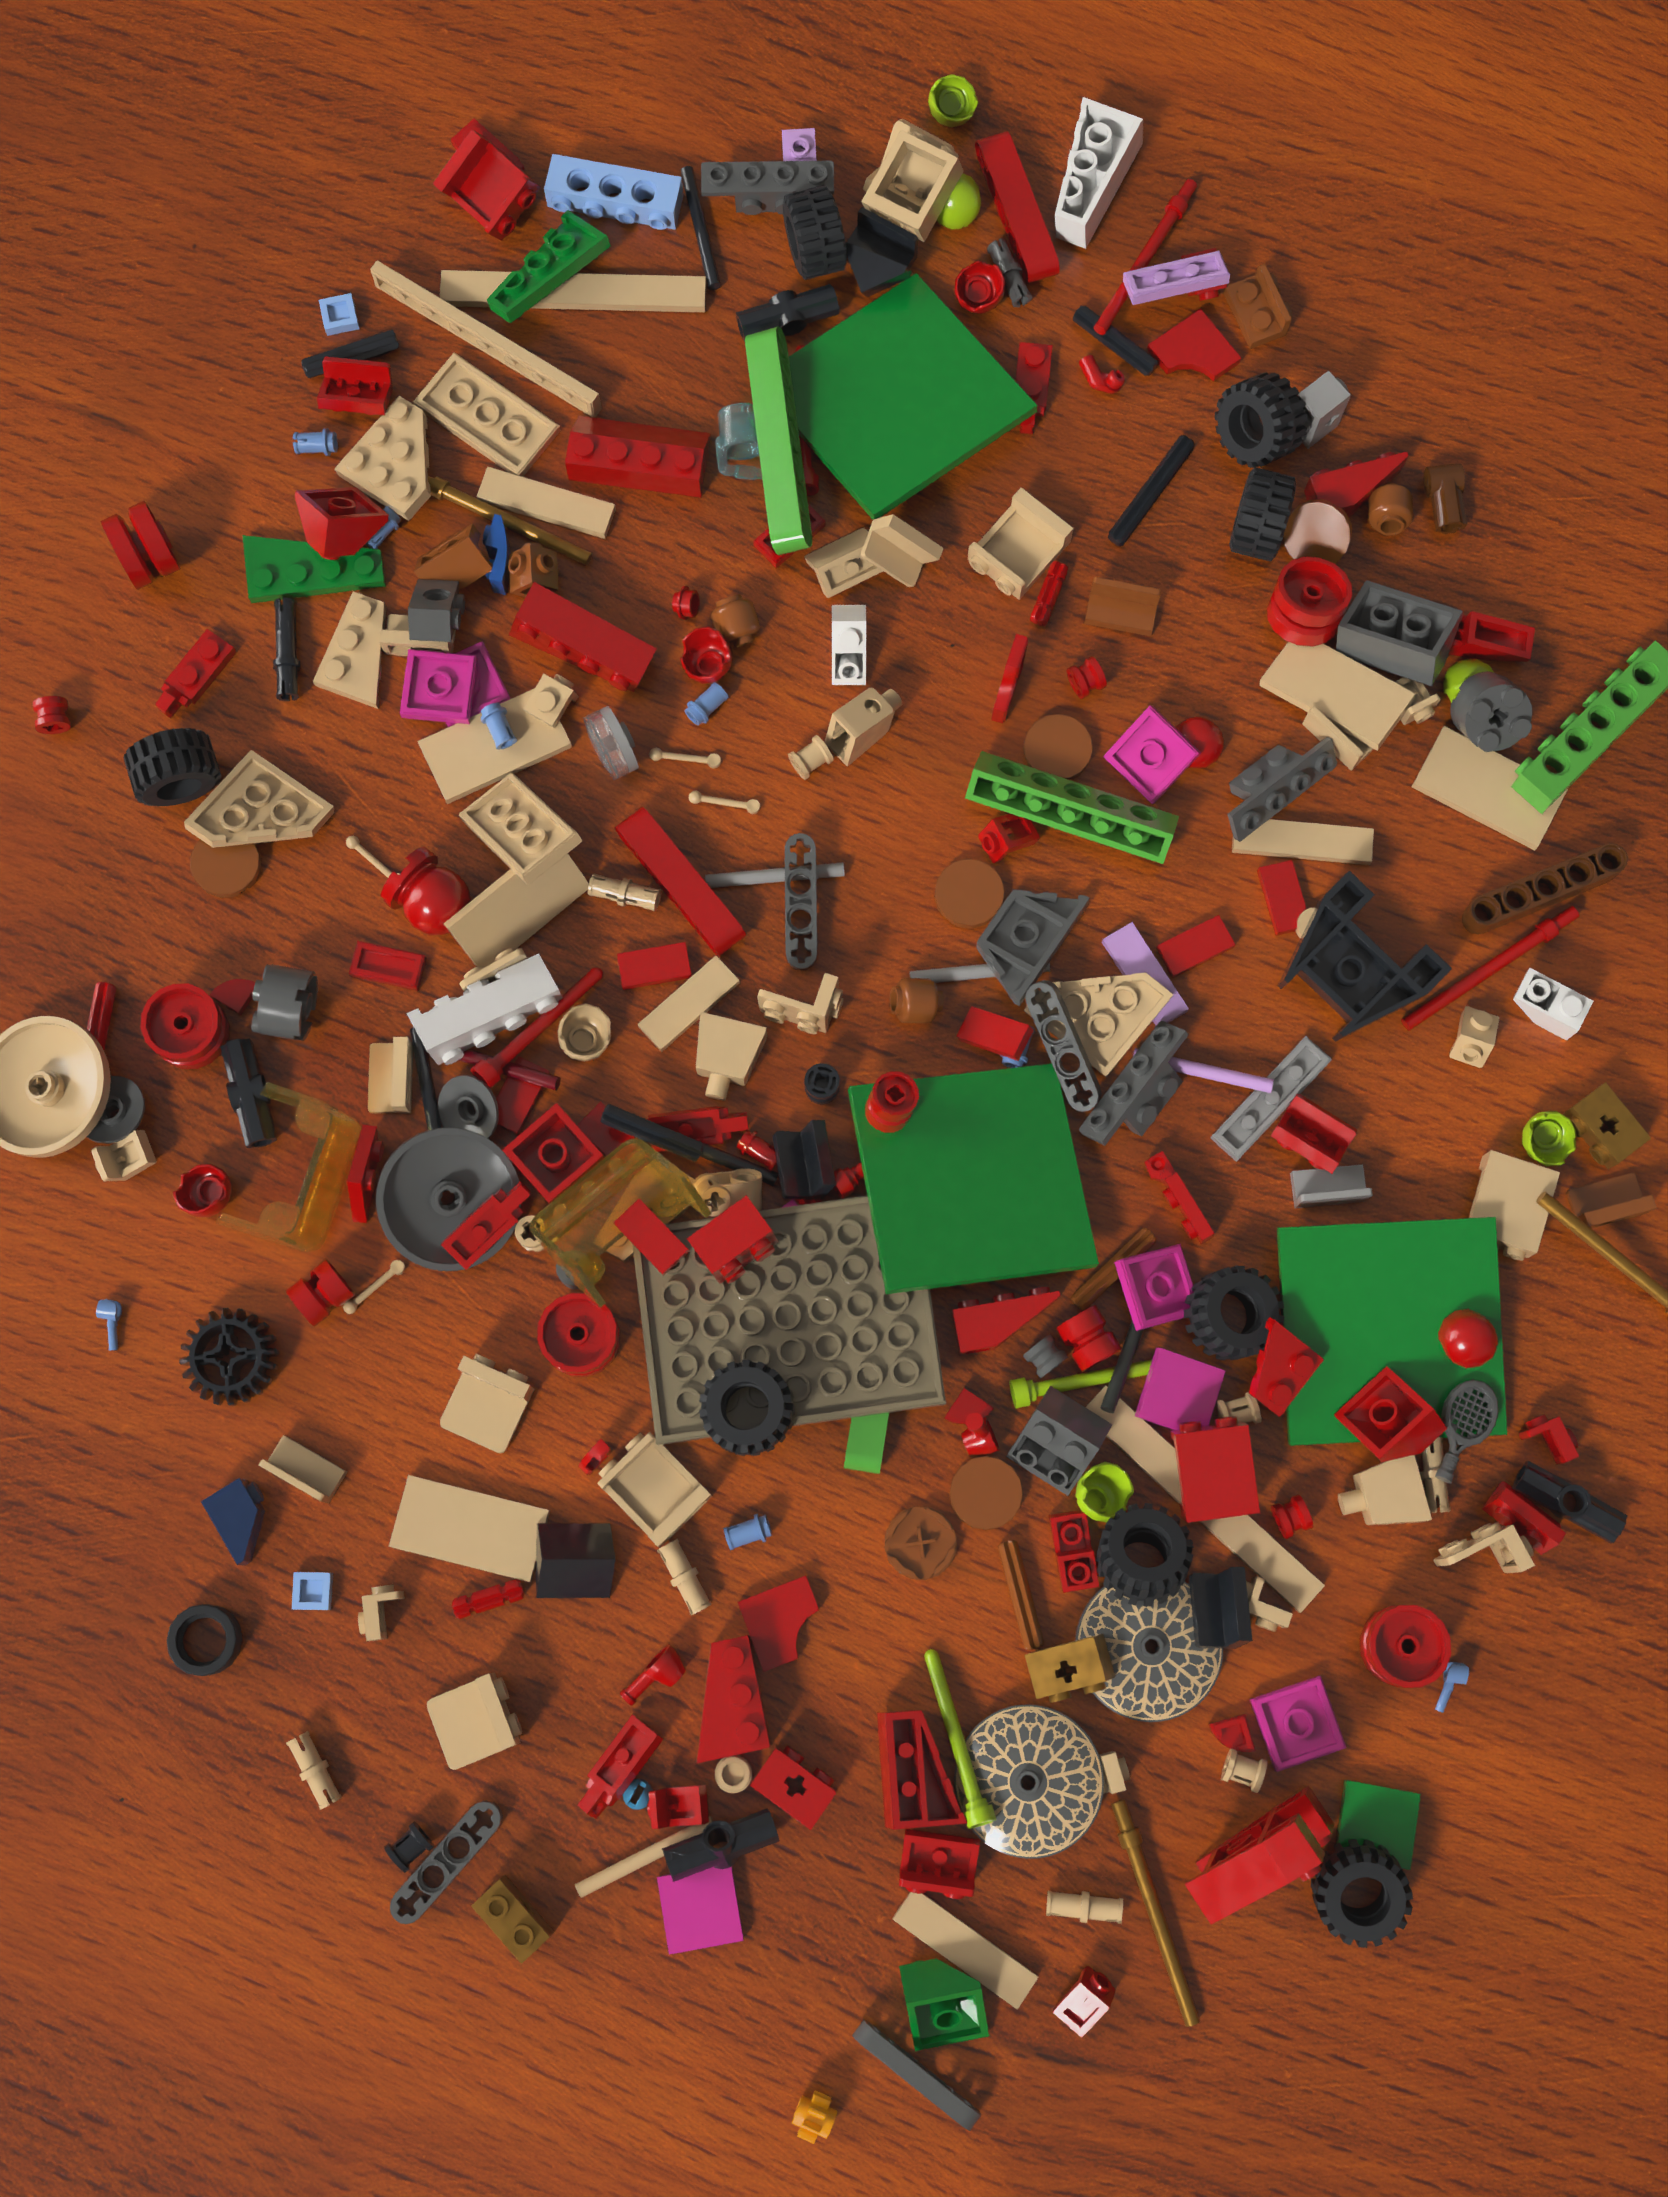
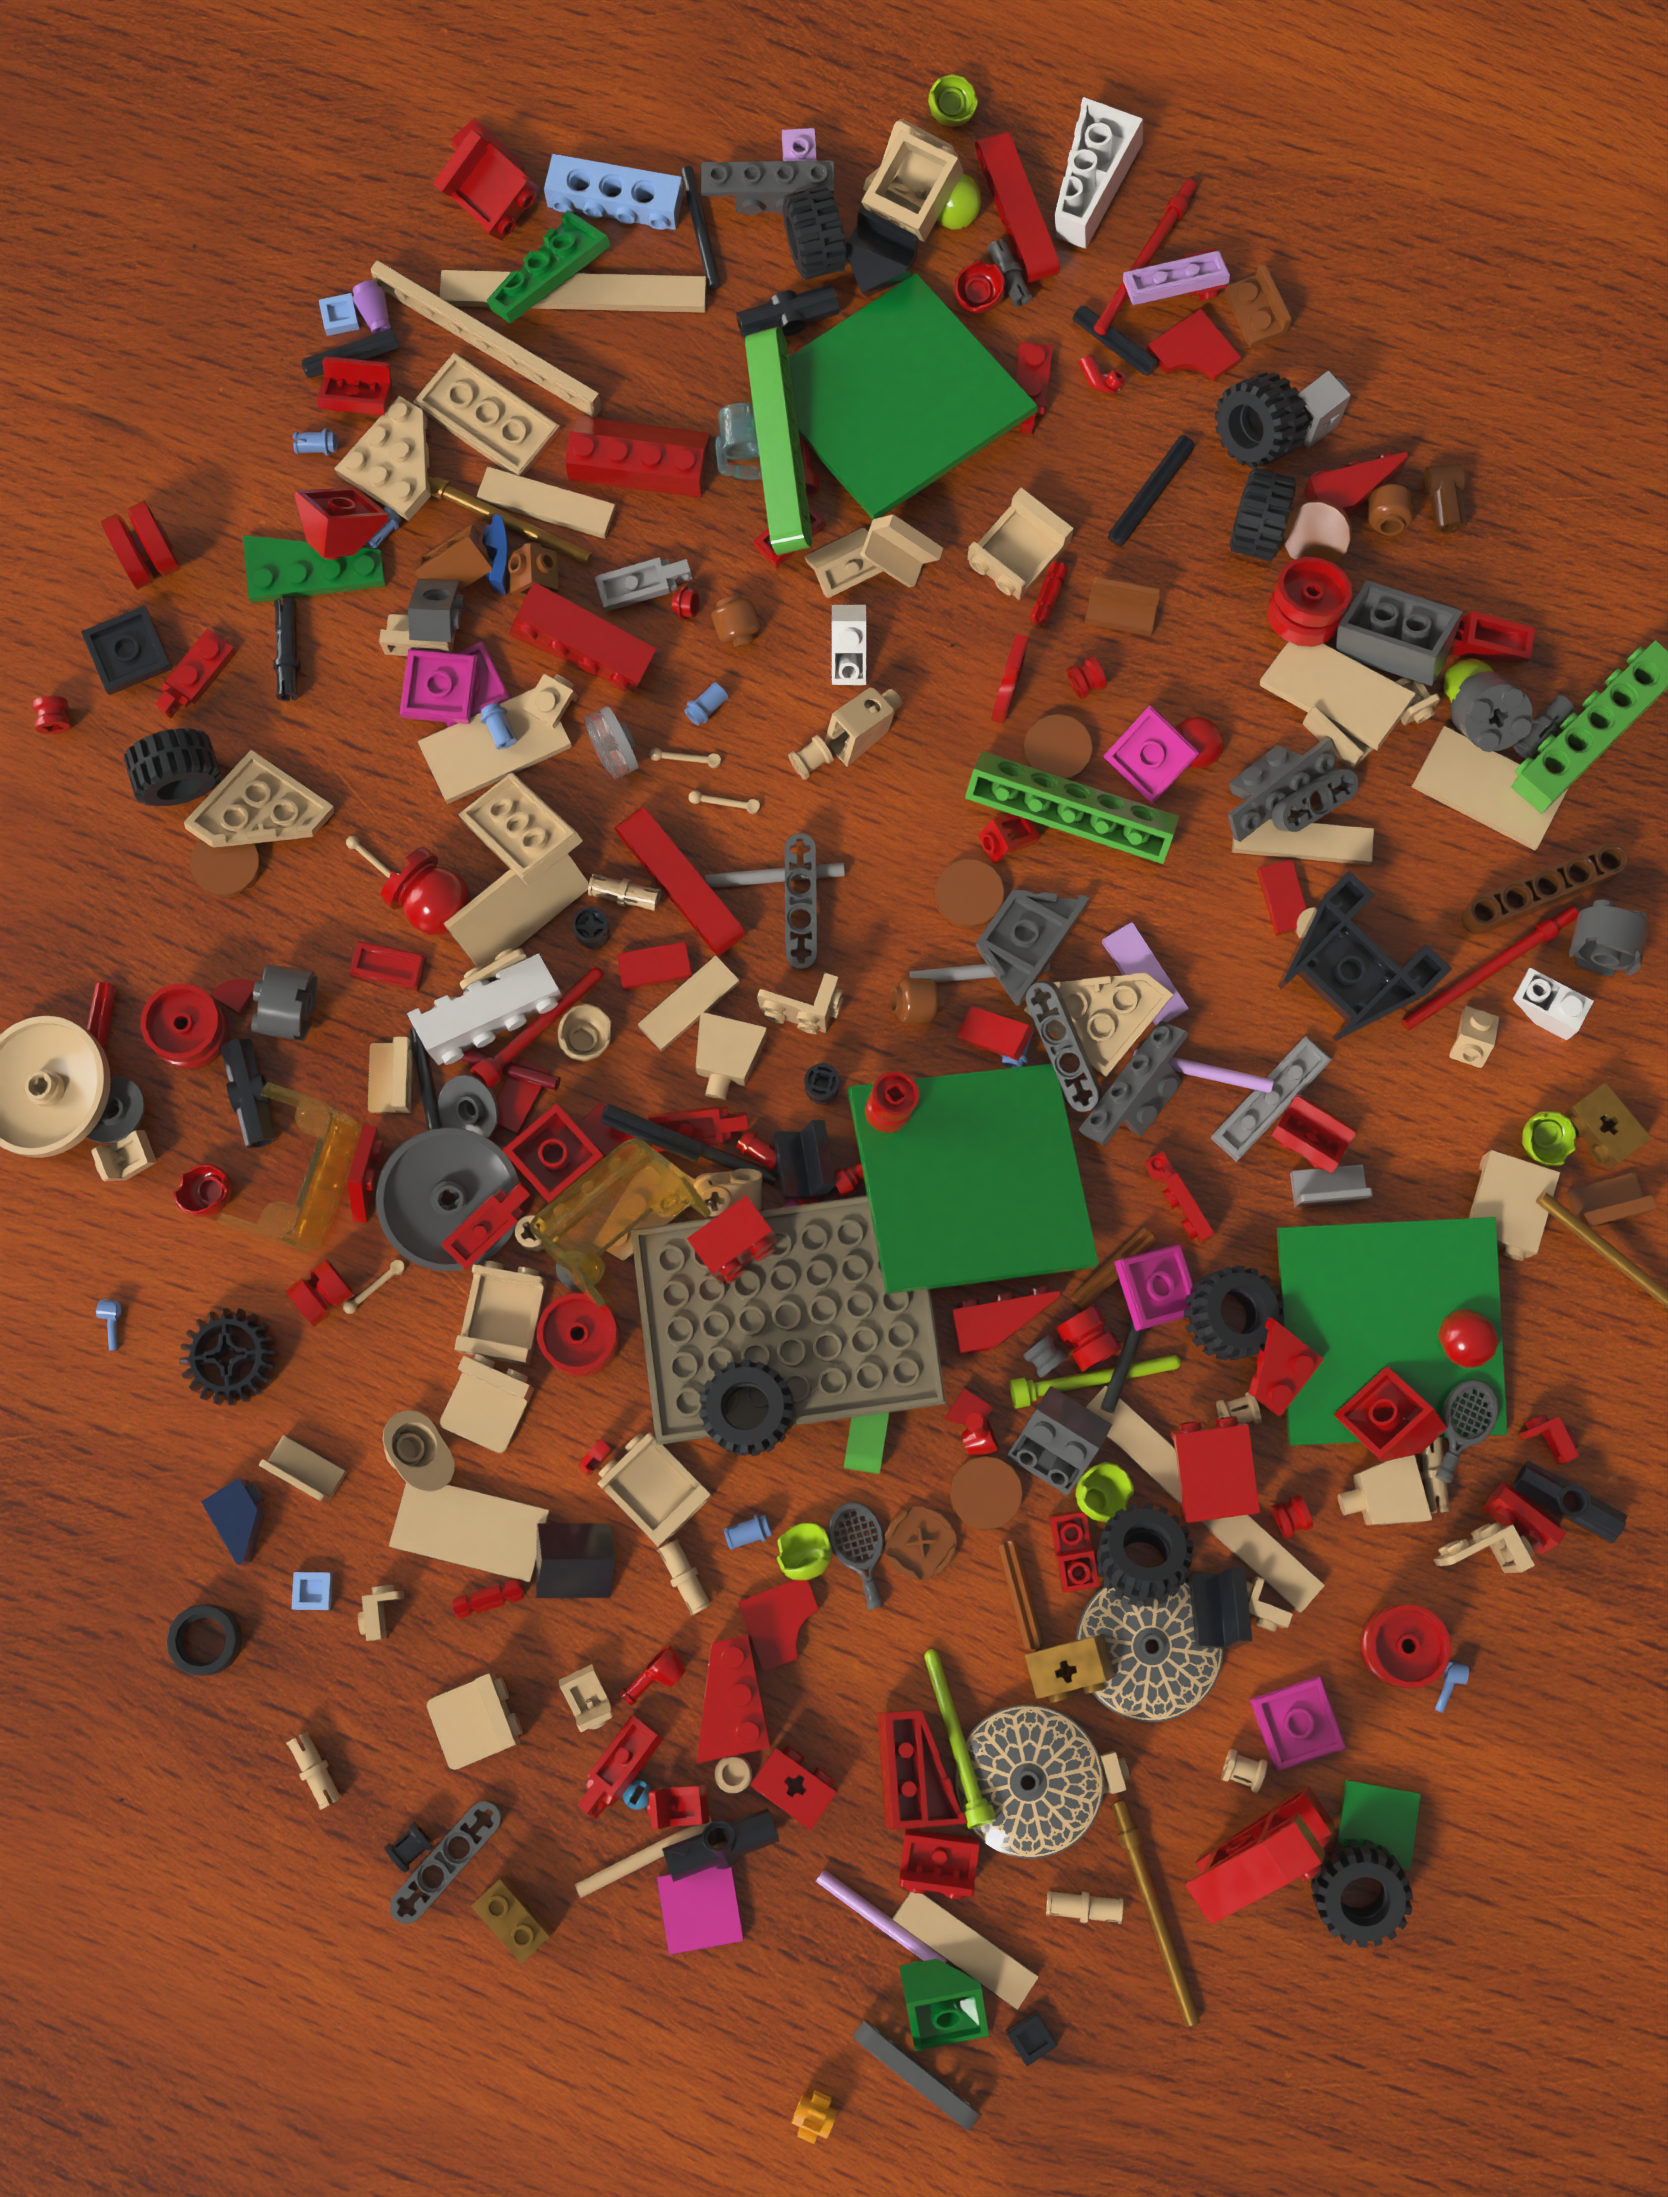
(126, 650): none -> black plate
(354, 653): tan wing -> none
(372, 305): none -> medium lavender cone
(418, 1451): none -> tan piece
(502, 1313): none -> tan panel
(587, 1698): none -> tan bracket
(590, 920): none -> black wheel
(641, 582): none -> light grey hinge
(651, 1236): red tile -> none
(706, 655): red hair -> none
(804, 1551): none -> lime hair
(869, 1584): none -> dark grey piece
(877, 1917): none -> lavender bar
(1031, 2038): none -> black tile
(1085, 2001): bracket -> none
(1179, 1390): dark pink tile -> none
(1195, 946): red tile -> none
(1234, 1733): red tile -> none
(1328, 800): none -> dark grey beam
(1544, 726): none -> dark grey pin
(1609, 939): none -> dark grey brick

